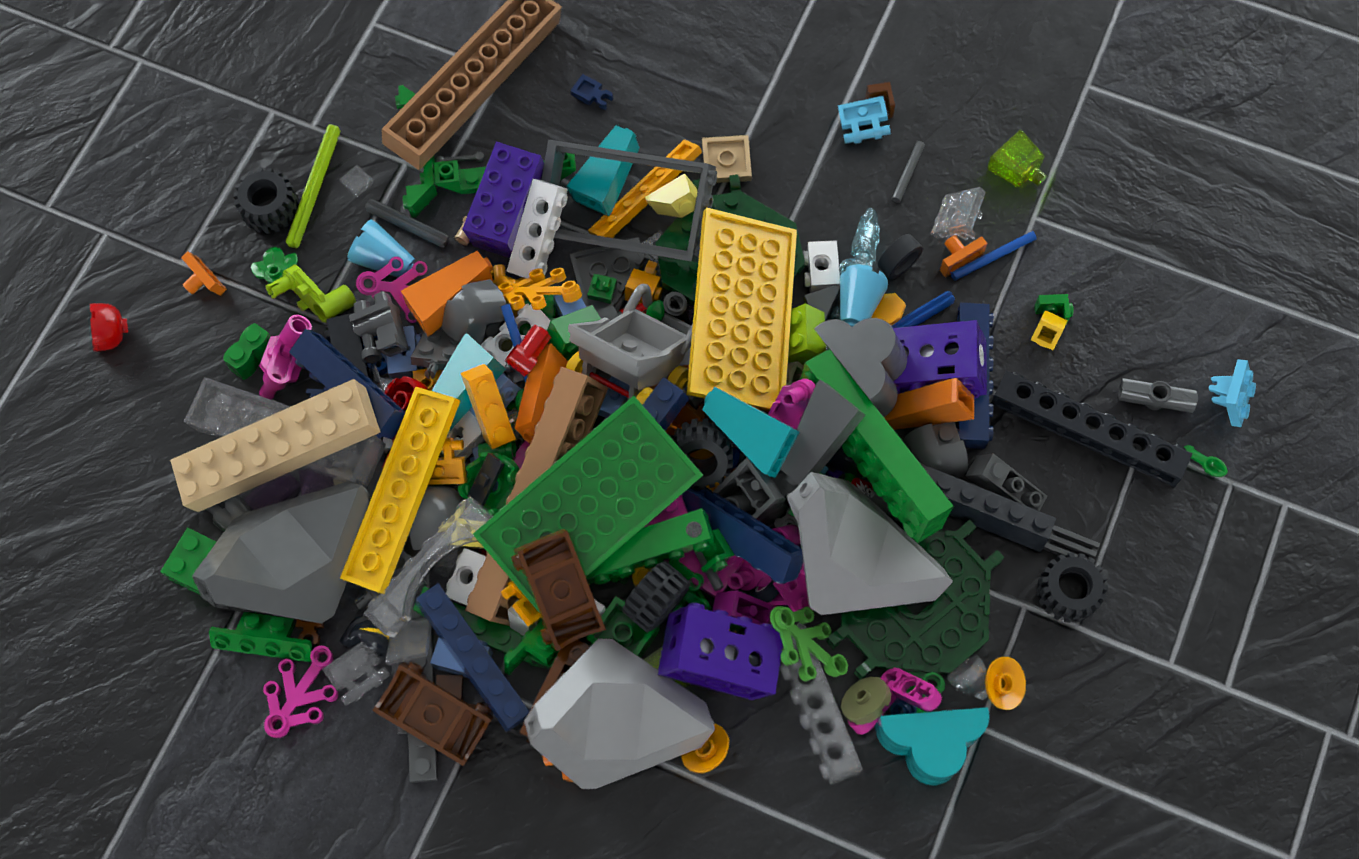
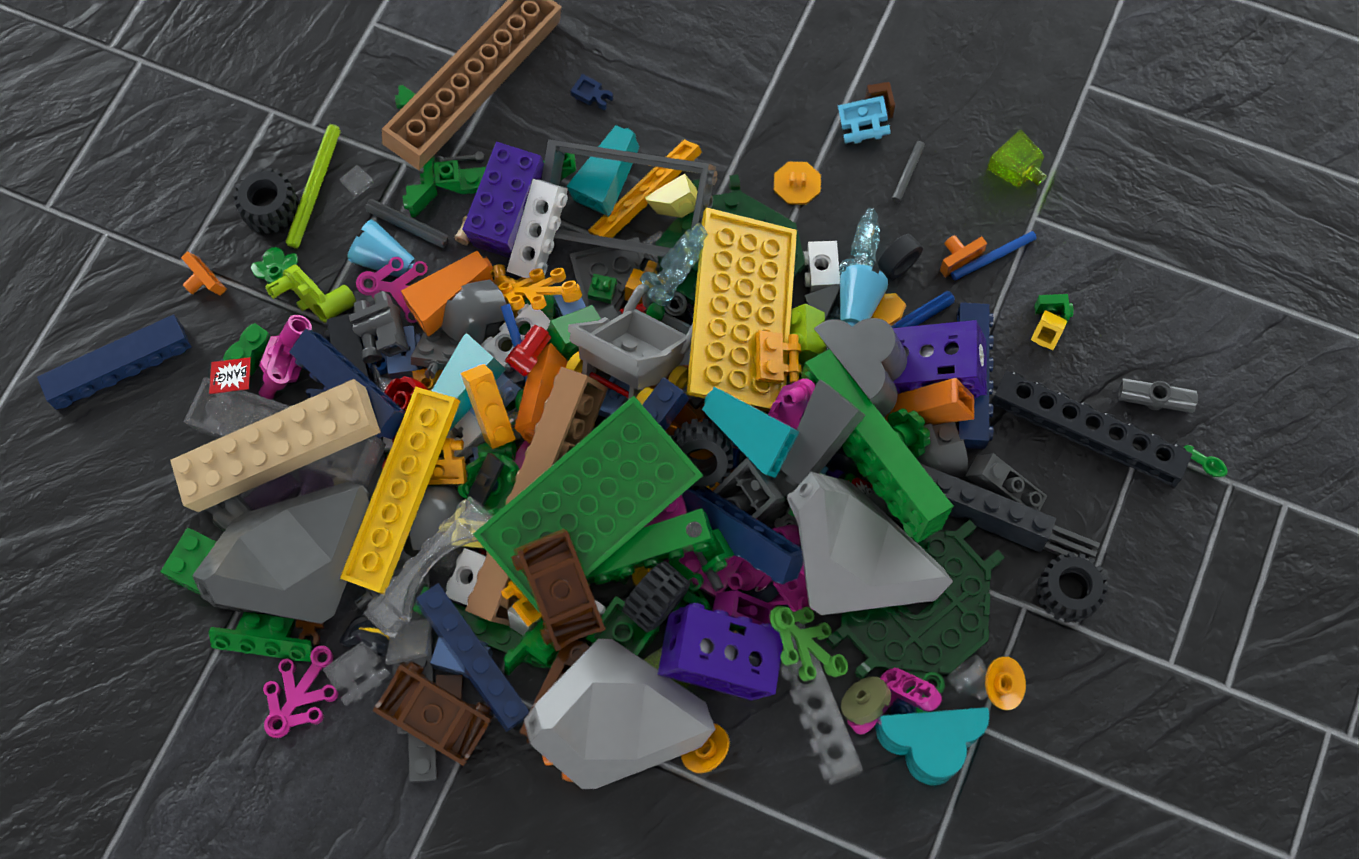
(106, 326): red cylinder -> none
(114, 362): none -> dark blue brick
(229, 375): none -> sticker
(675, 266): none -> clear light blue piece
(729, 156): tan plate -> none
(770, 357): none -> light orange plate
(797, 183): none -> light orange piece
(910, 430): none -> green plant
(959, 214): clear plate -> none
(1235, 392): medium azure plate -> none

